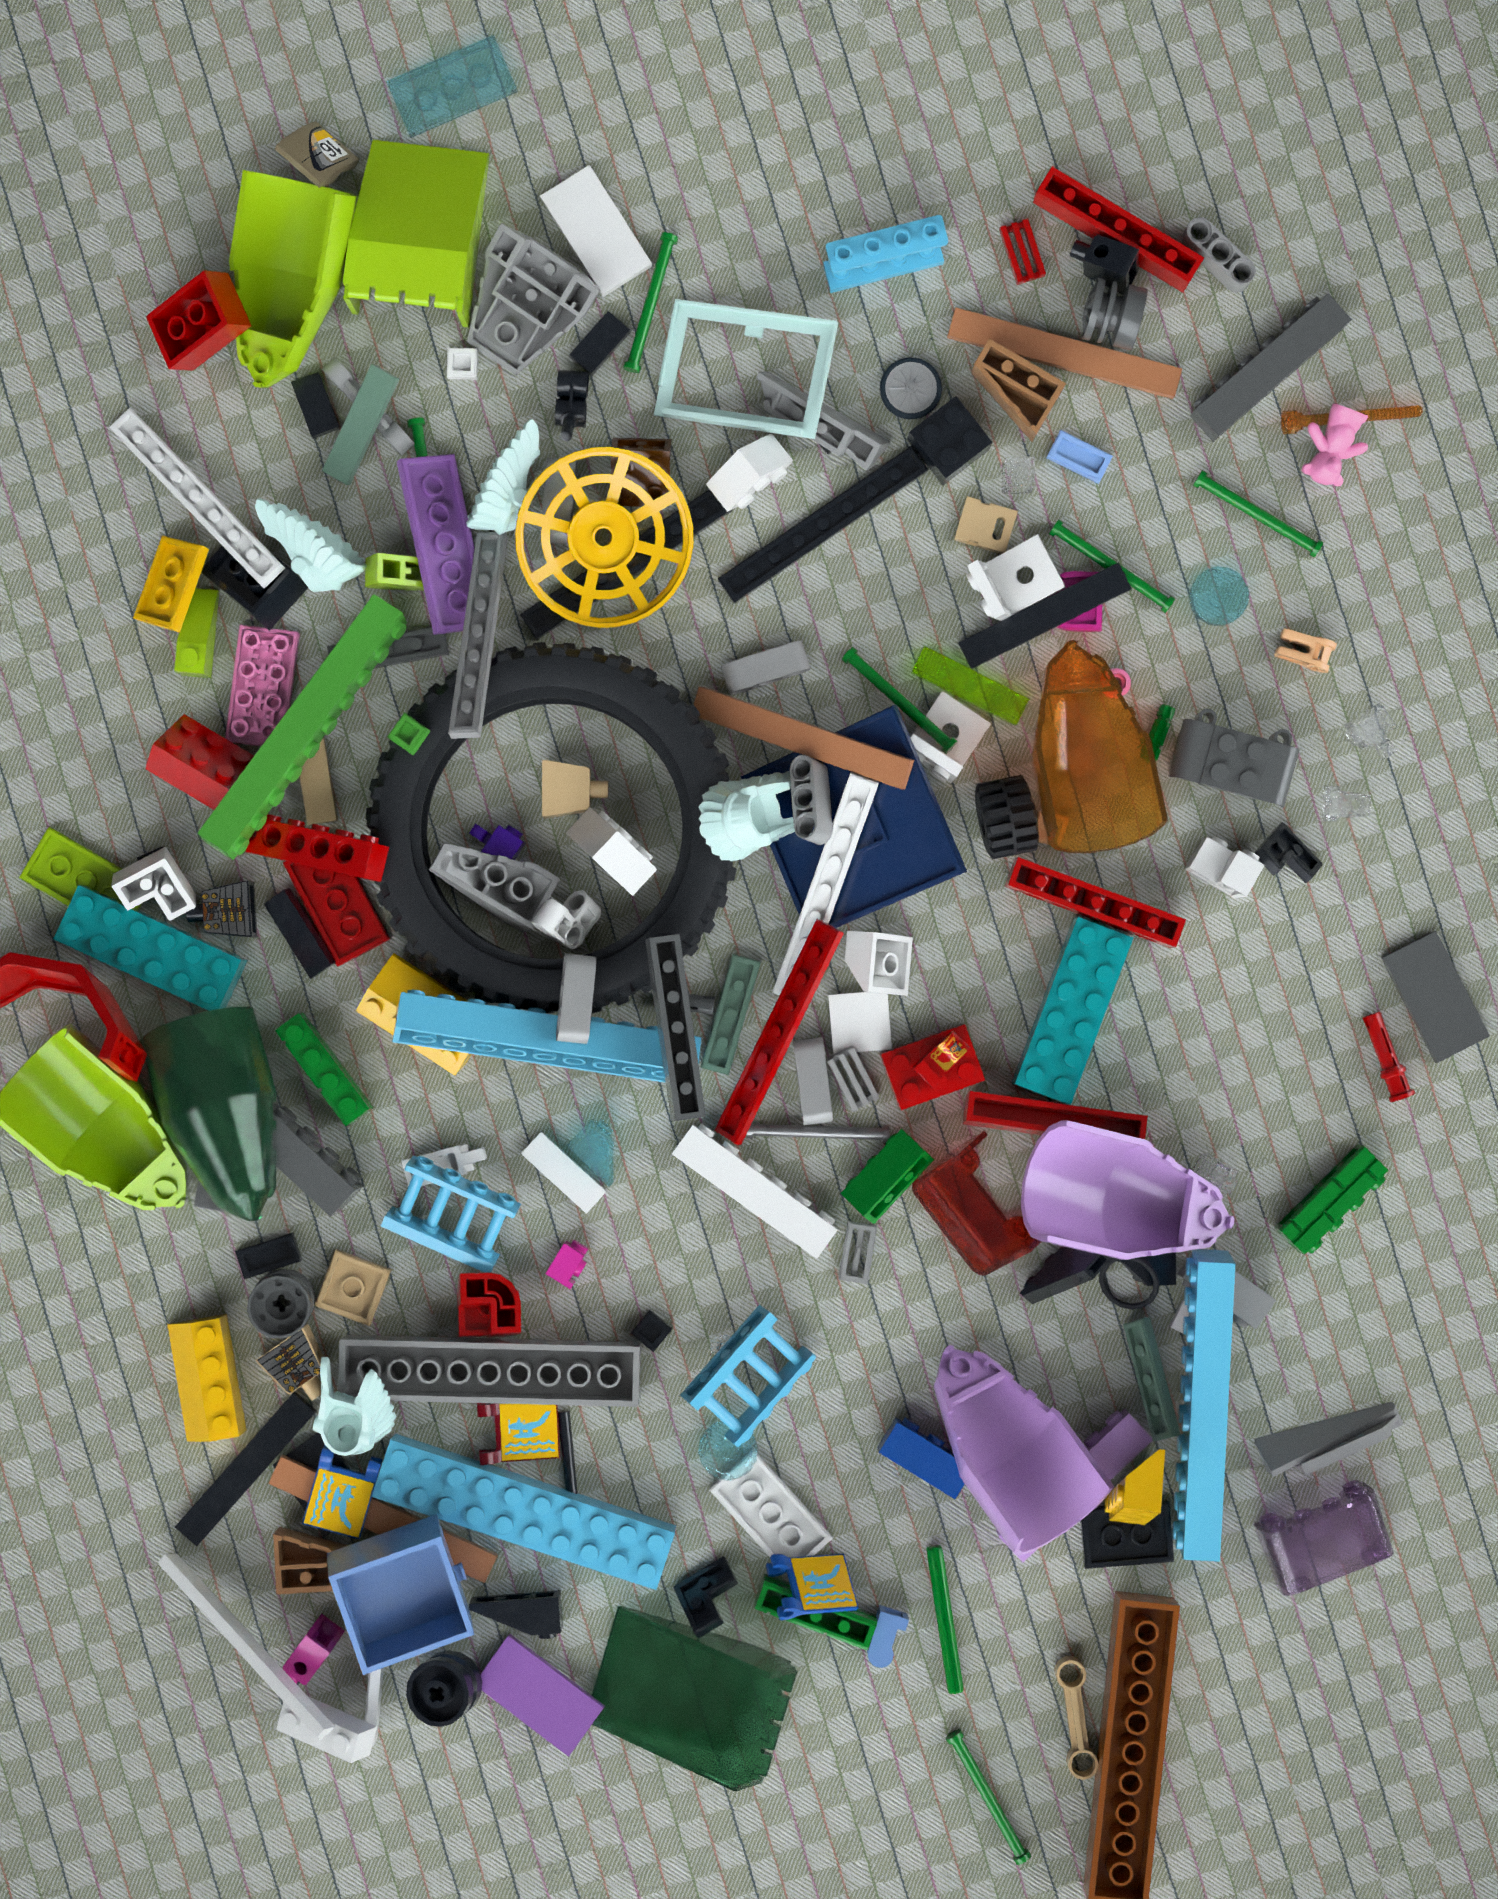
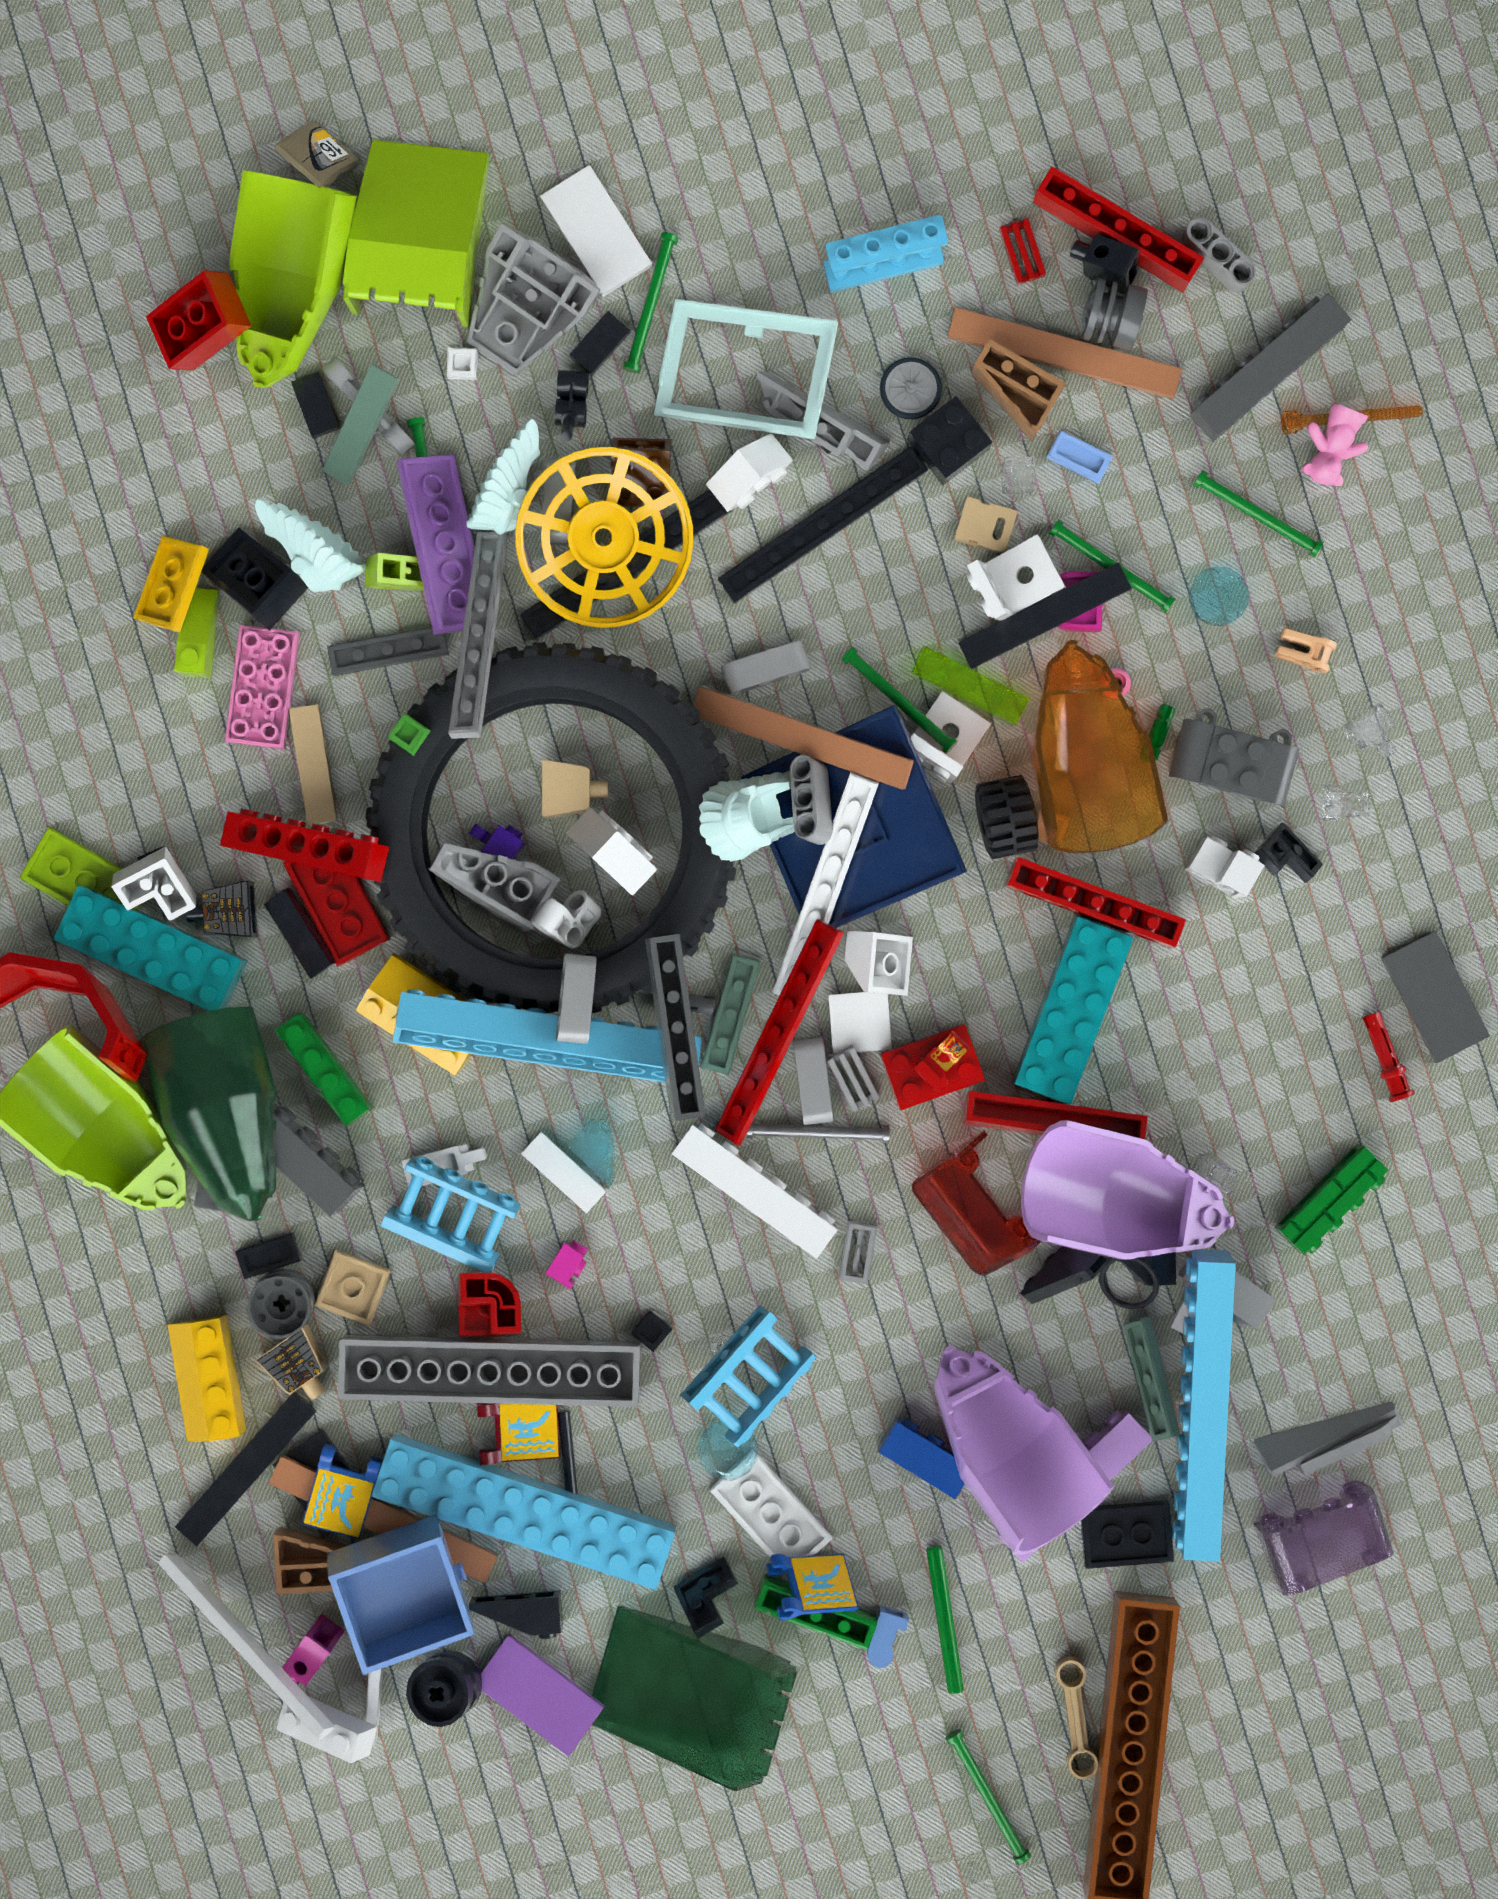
(197, 498): white tile -> none
(197, 761): red brick -> none
(303, 728): bright green brick -> none
(349, 1422): light aqua piece -> none
(452, 86): clear light blue tile -> none
(887, 1176): green brick -> none
(1139, 1494): yellow slope -> none

